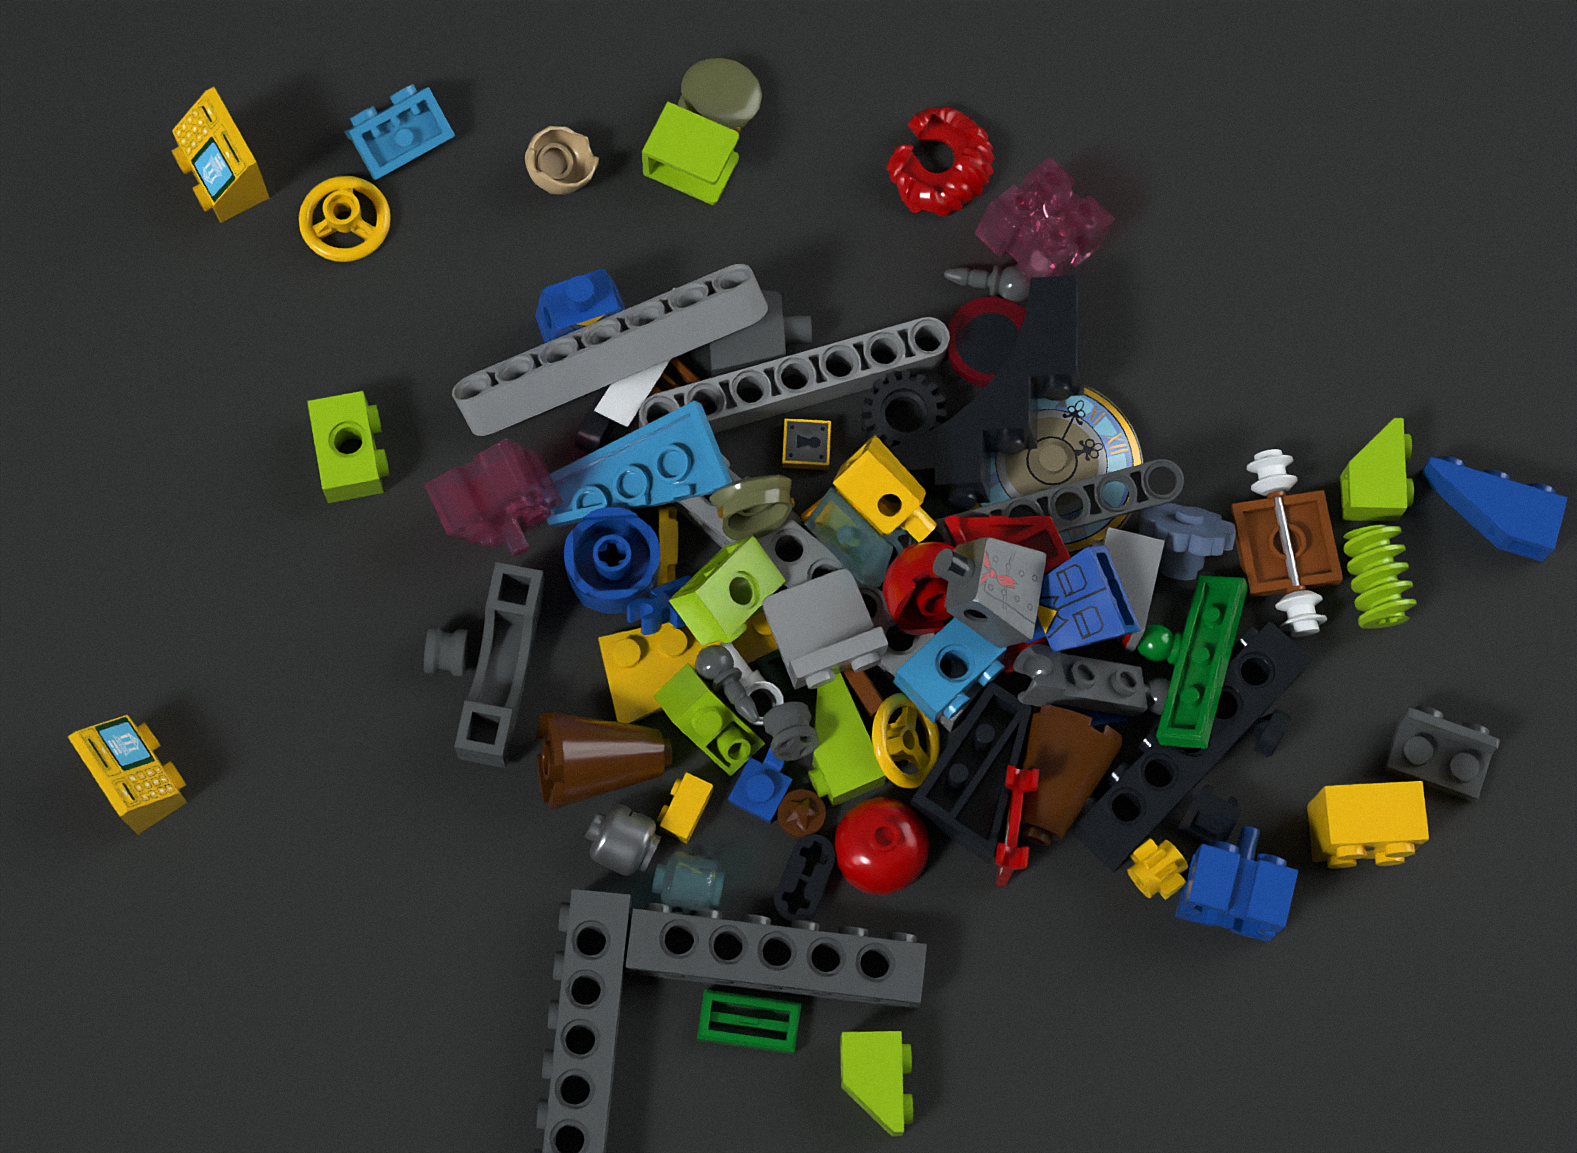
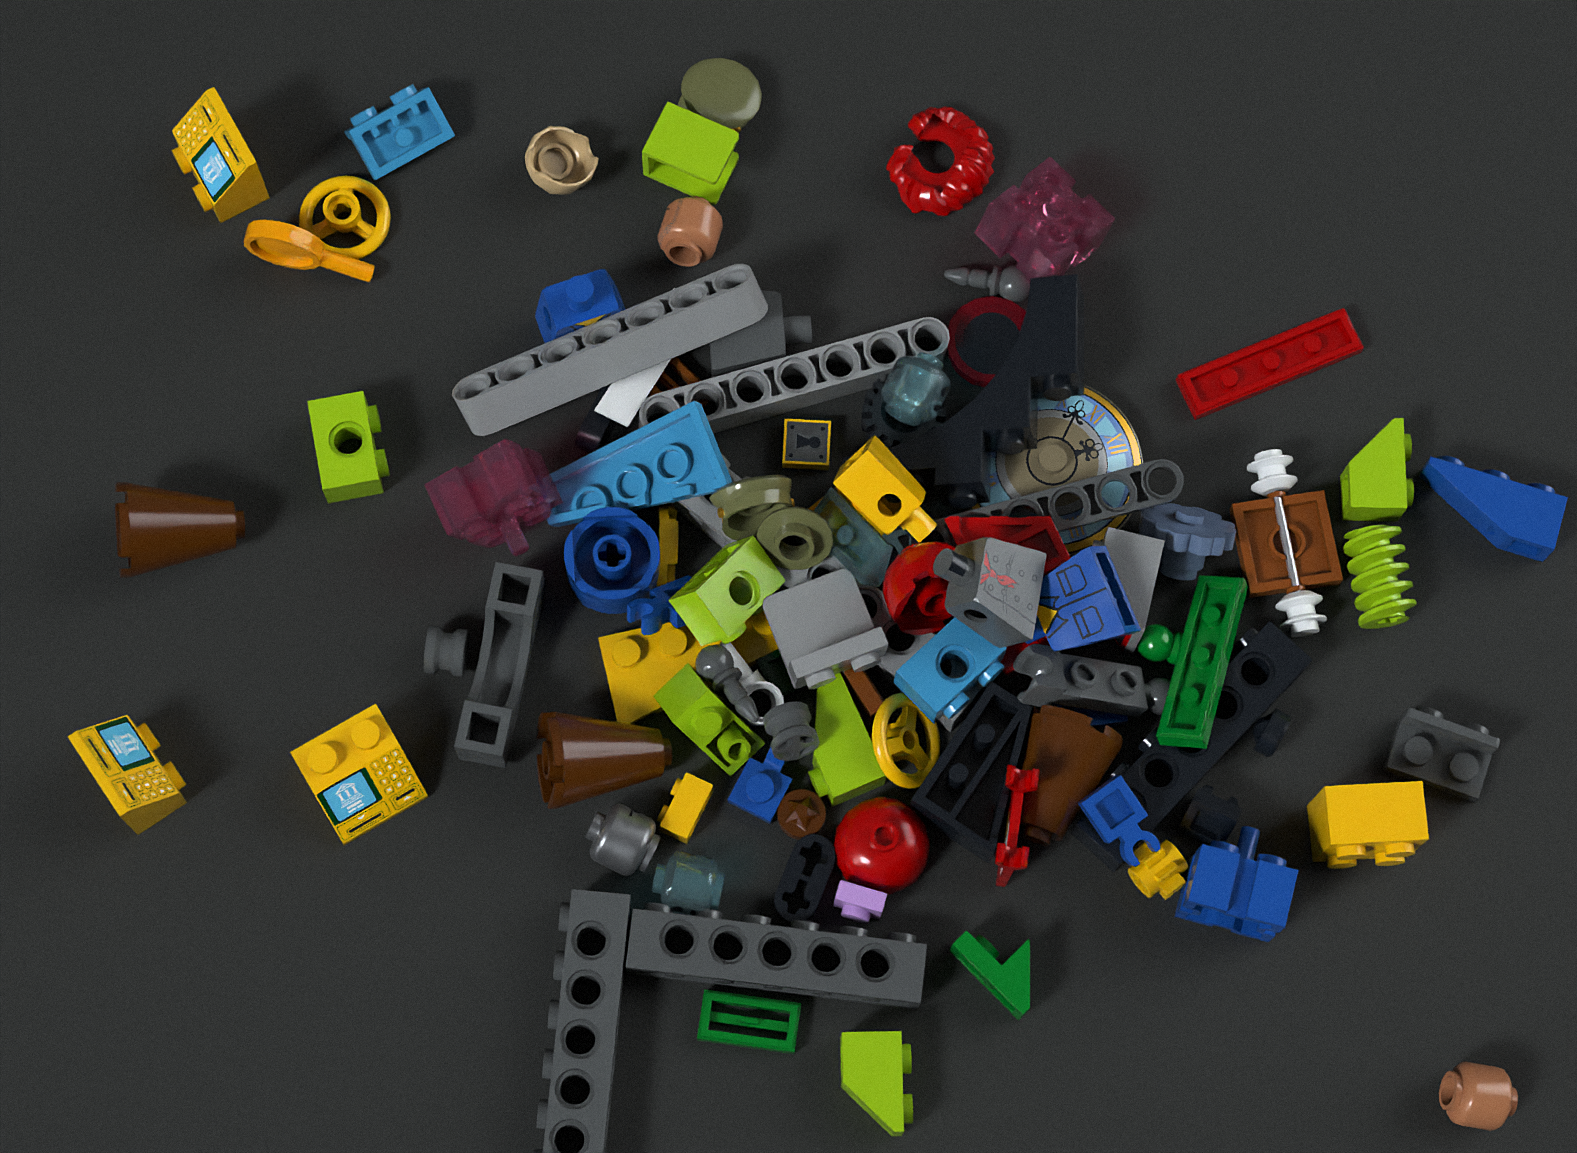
(172, 527): none -> reddish brown cone
(299, 249): none -> light orange piece
(359, 774): none -> yellow slope
(690, 231): none -> nougat head
(798, 522): none -> olive piece
(859, 902): none -> lavender plate
(915, 389): none -> clear light blue head
(1006, 982): none -> green slope
(1115, 815): none -> blue plate
(1269, 363): none -> red tile
(1478, 1096): none -> nougat head

